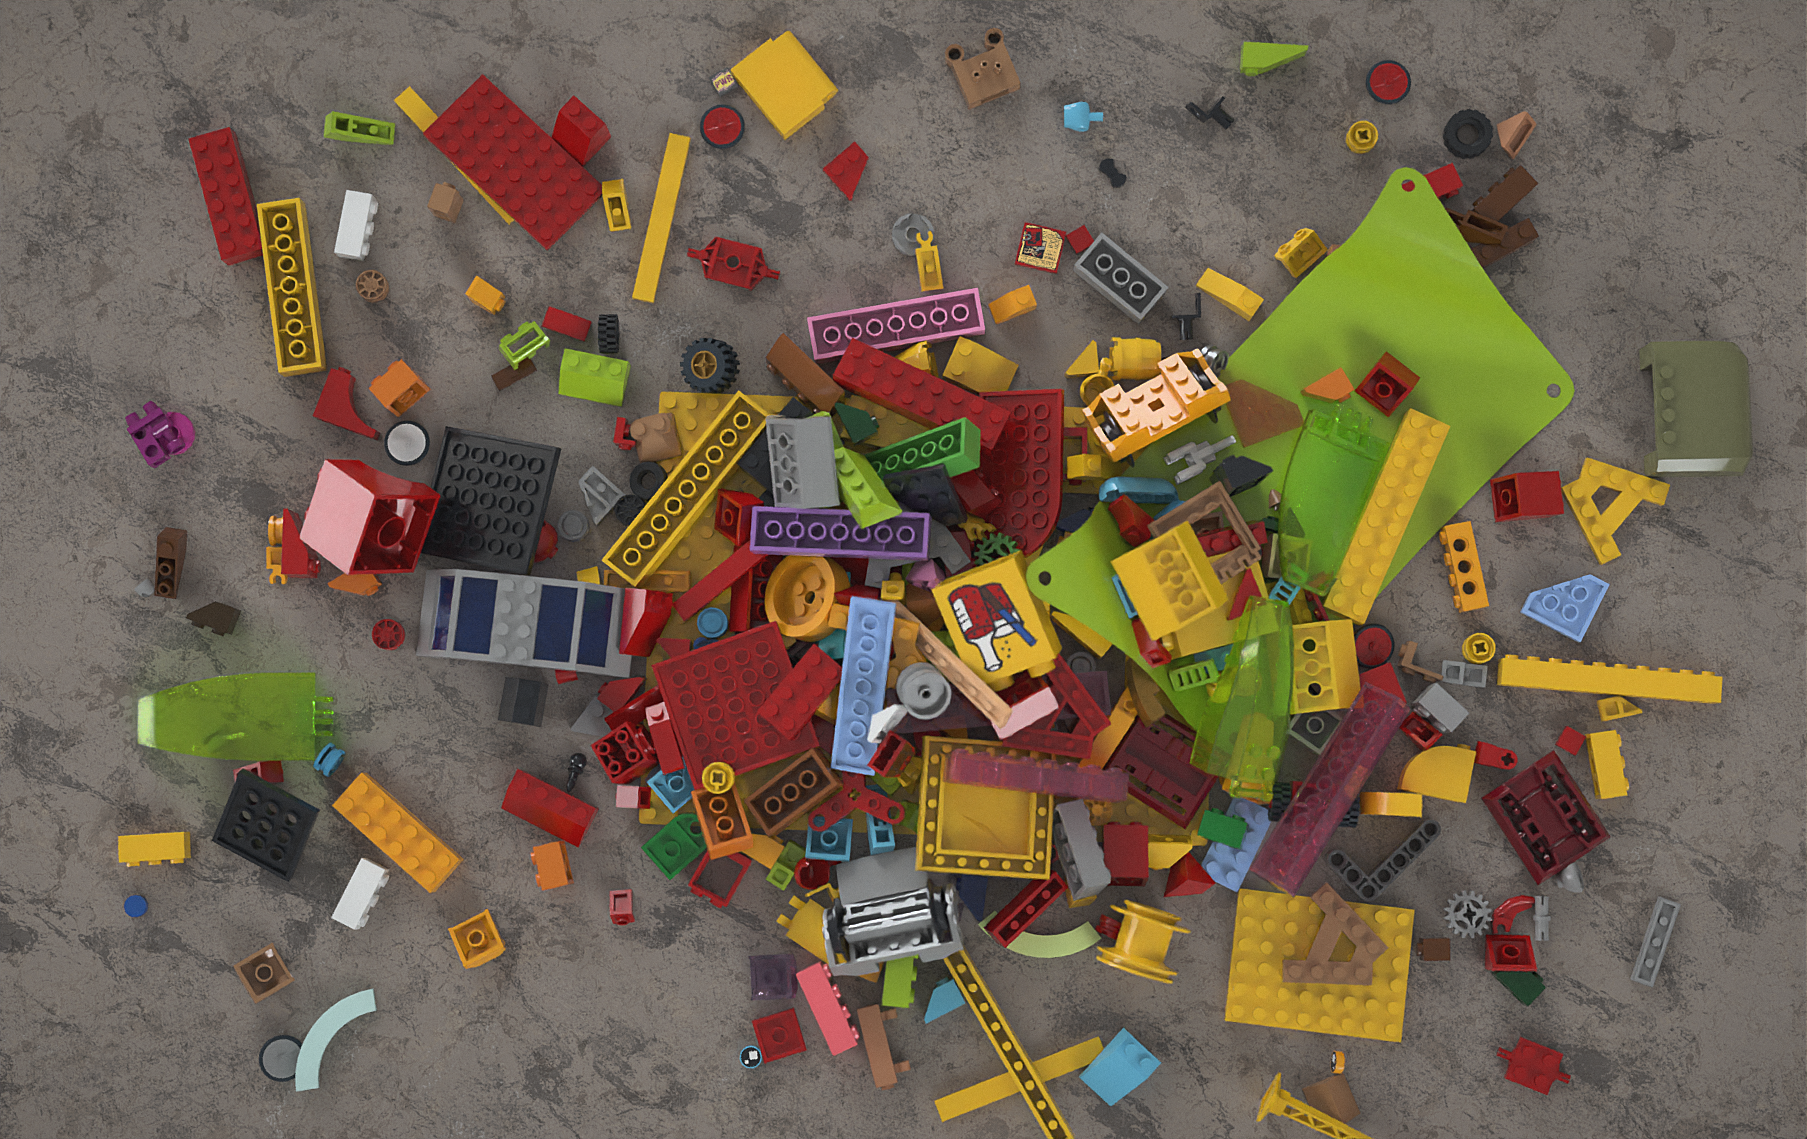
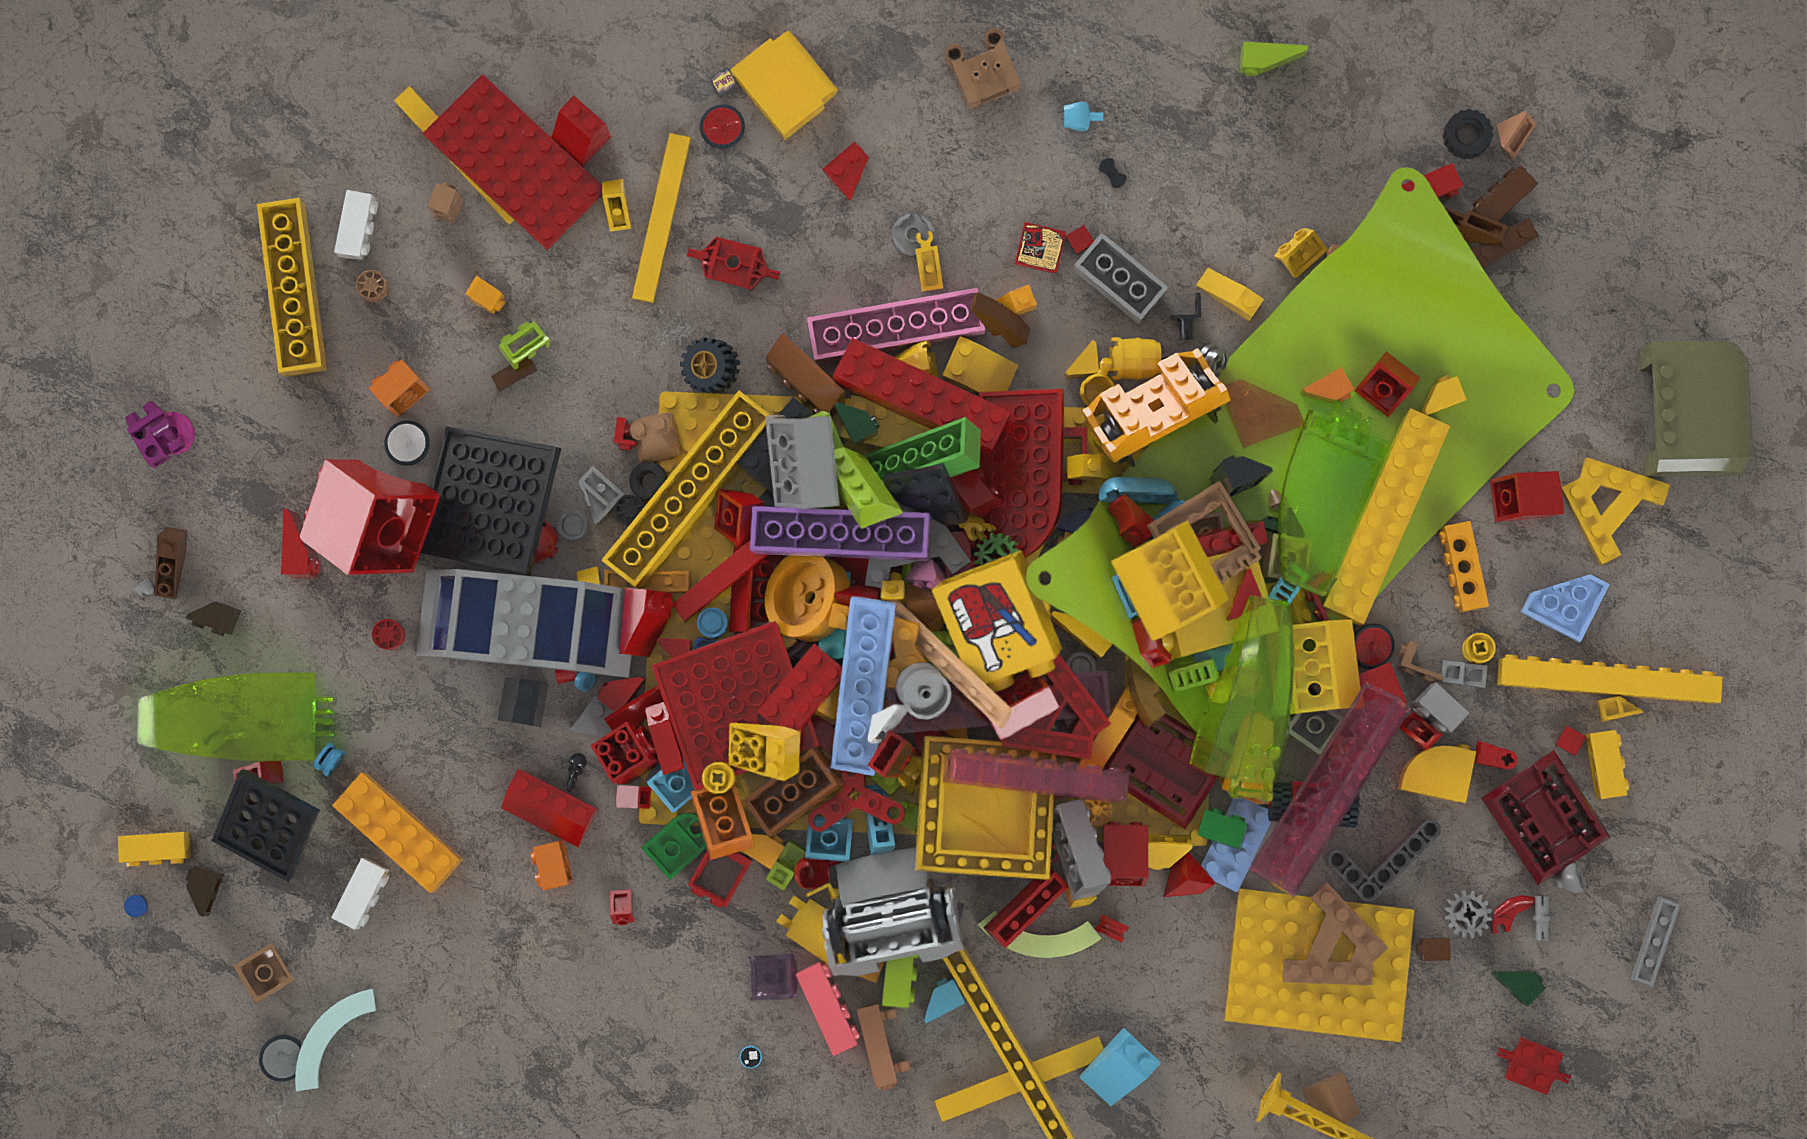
(203, 888): none -> dark brown slope
(227, 195): red brick -> none
(273, 561): light orange plate -> none
(275, 530): light orange wheel -> none
(338, 407): red arch -> none
(356, 584): orange slope -> none
(358, 129): lime slope -> none
(477, 940): light orange slope -> none
(566, 324): red slope -> none
(585, 681): none -> medium azure tile
(593, 377): lime slope -> none
(608, 333): black tyre -> none
(765, 749): none -> yellow slope
(779, 1035): red tile -> none
(973, 893): clear blue slope -> none
(1000, 320): none -> reddish brown slope
(1143, 941): yellow wheel -> none
(1196, 457): white plant -> none
(1215, 112): black bracket -> none
(1337, 1062): light orange tile -> none
(1361, 137): yellow wheel -> none
(1388, 82): red wheel -> none
(1390, 804): yellow brick -> none
(1443, 395): none -> yellow slope
(1509, 953): red slope -> none

